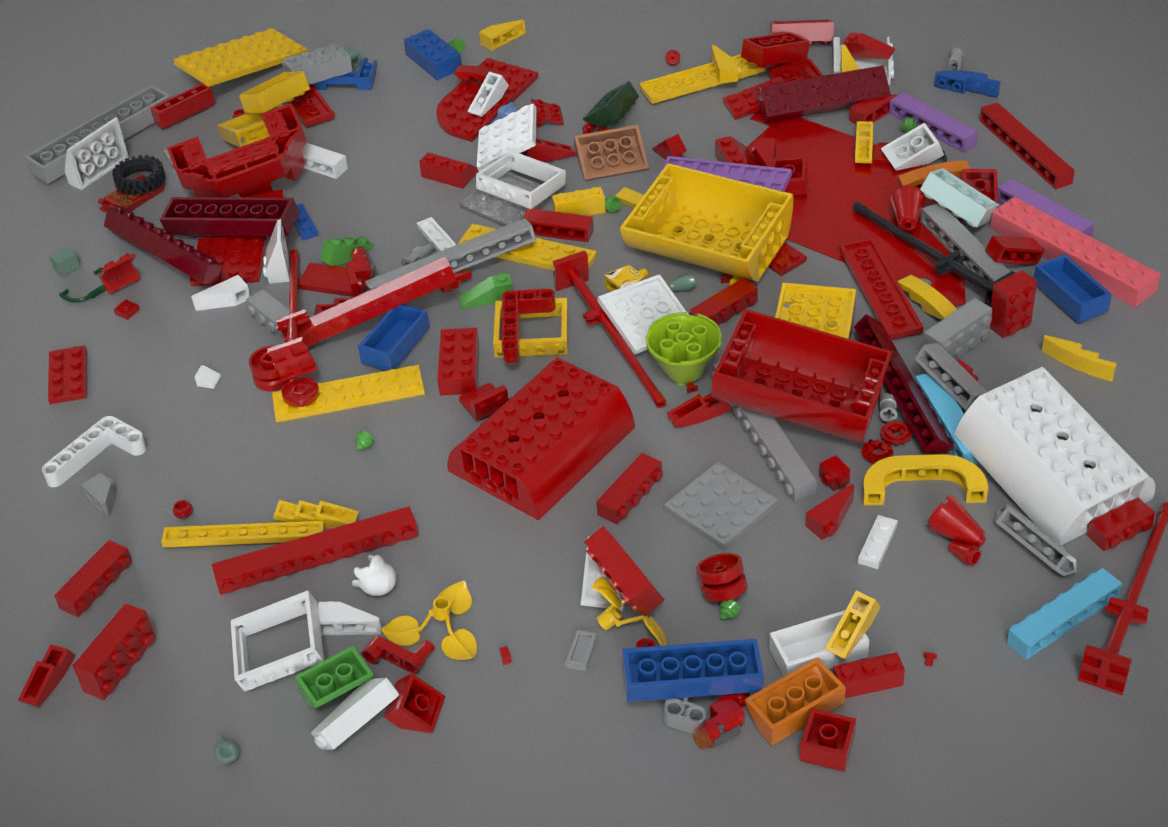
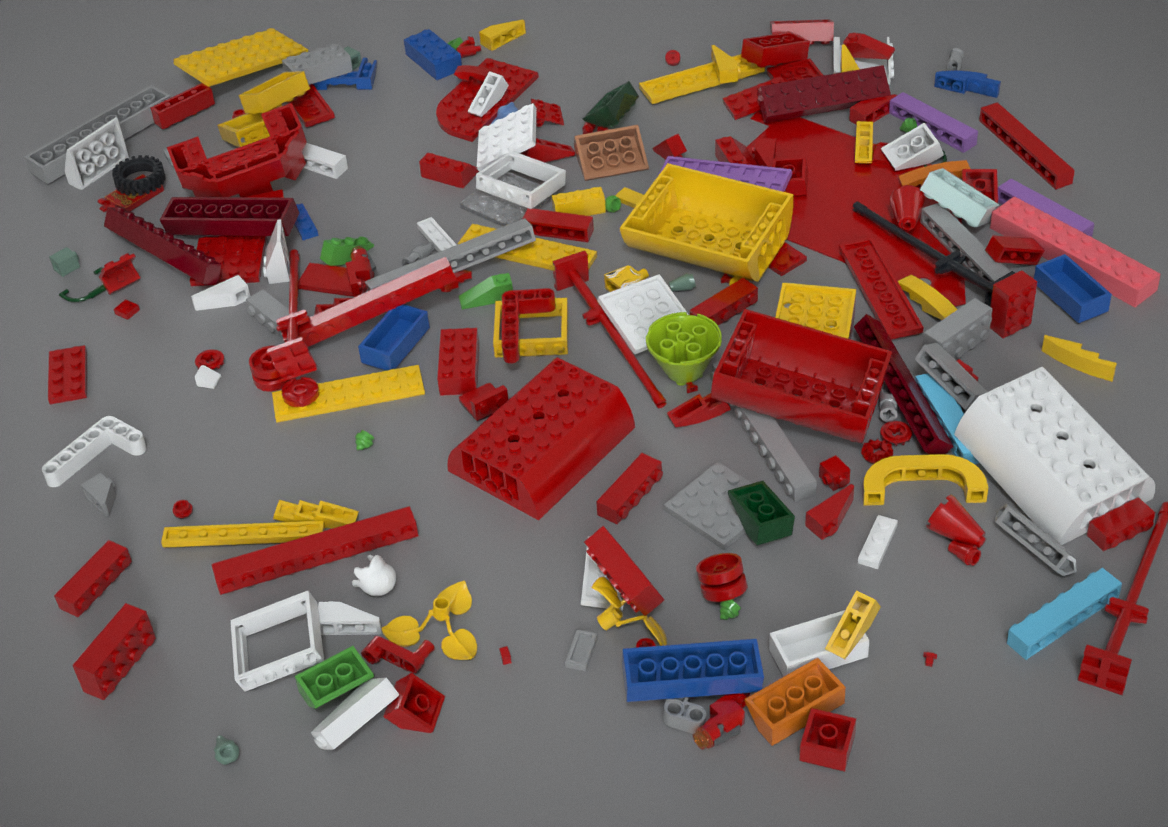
(46, 675): red slope -> none
(207, 356): none -> red gear
(468, 47): none -> red plant
(762, 512): none -> dark green slope
(871, 674): red brick -> none

